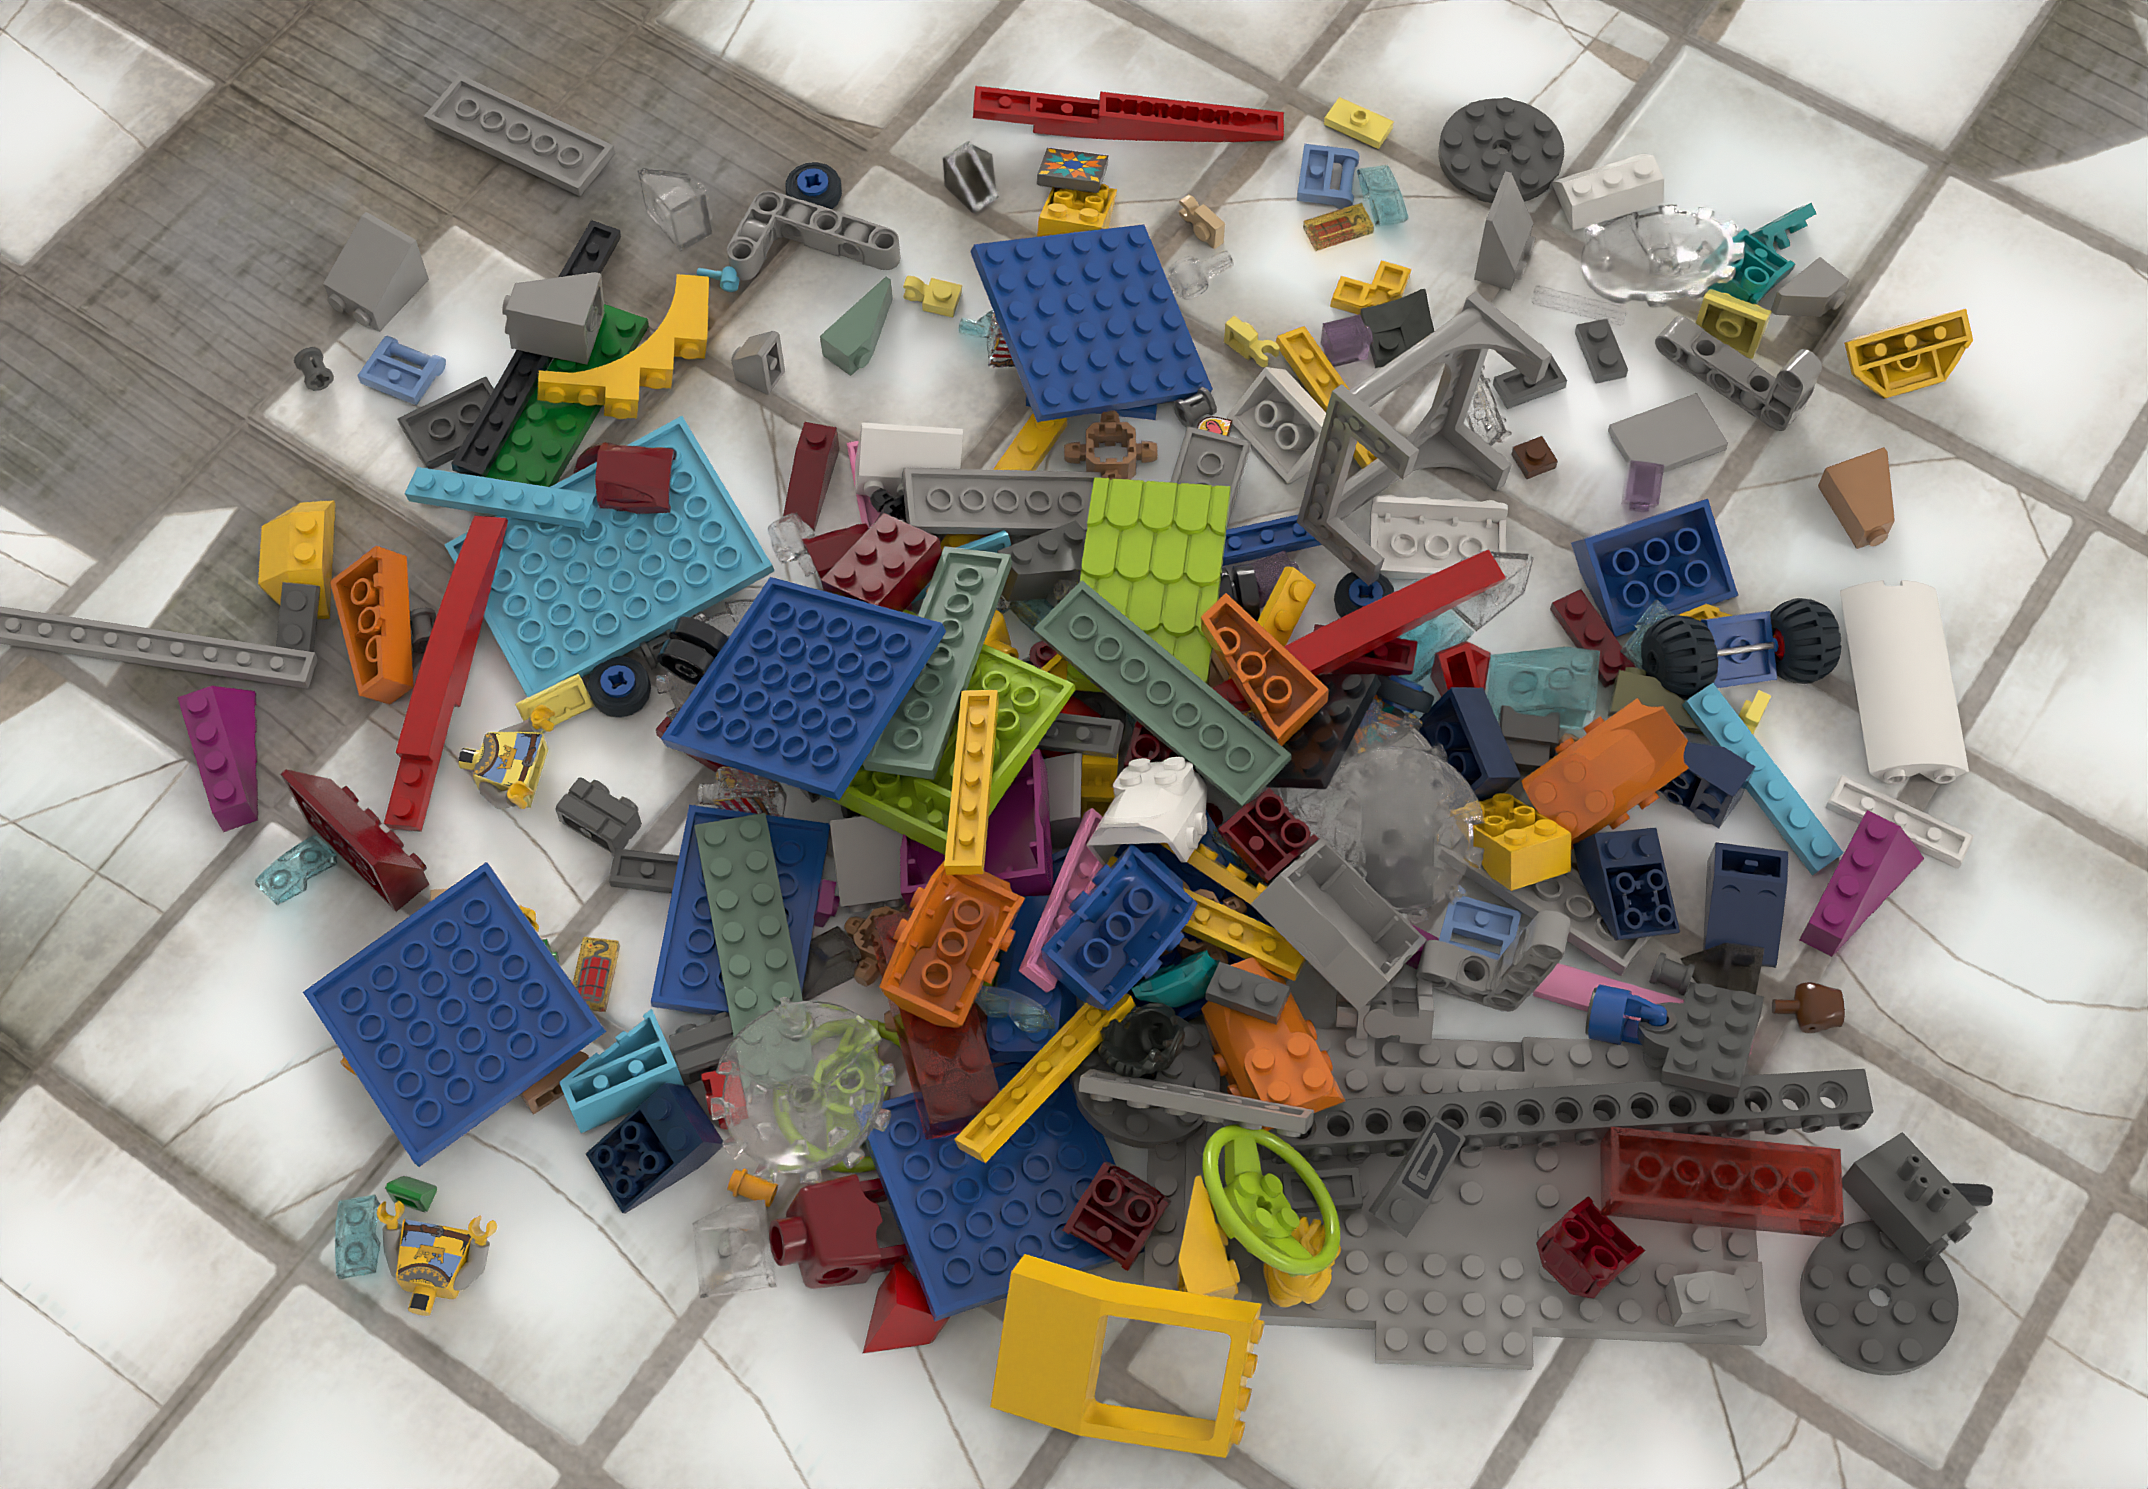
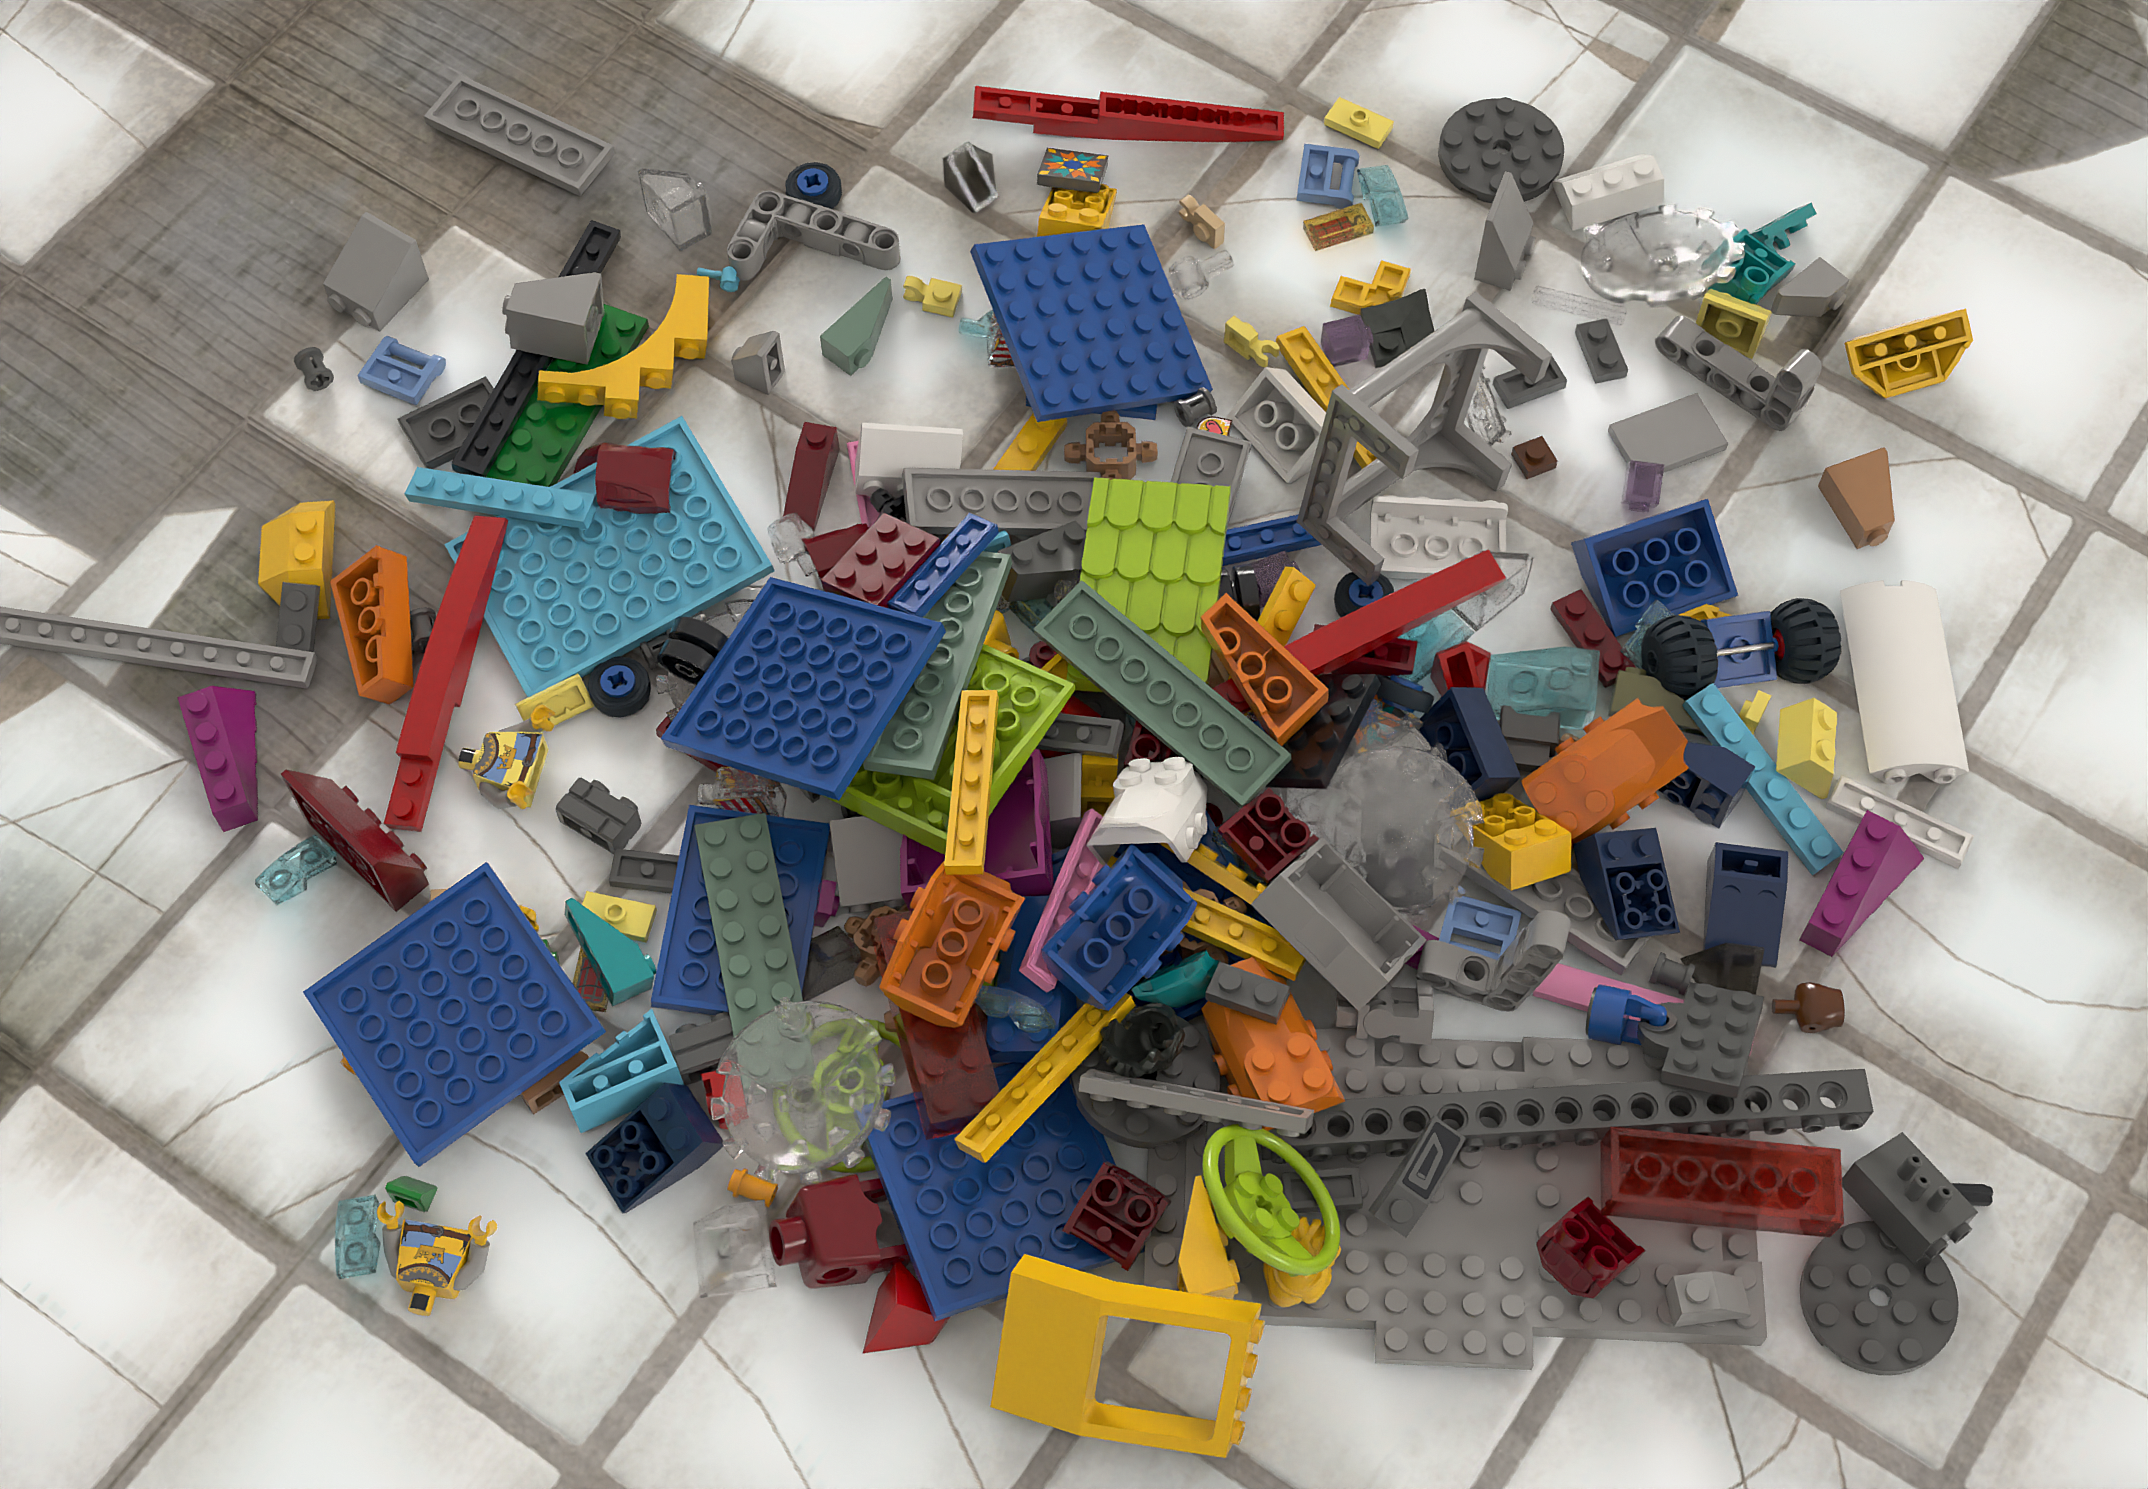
(612, 955): none -> teal slope
(627, 916): none -> light yellow plate
(944, 566): none -> blue tile
(1807, 745): none -> light yellow slope

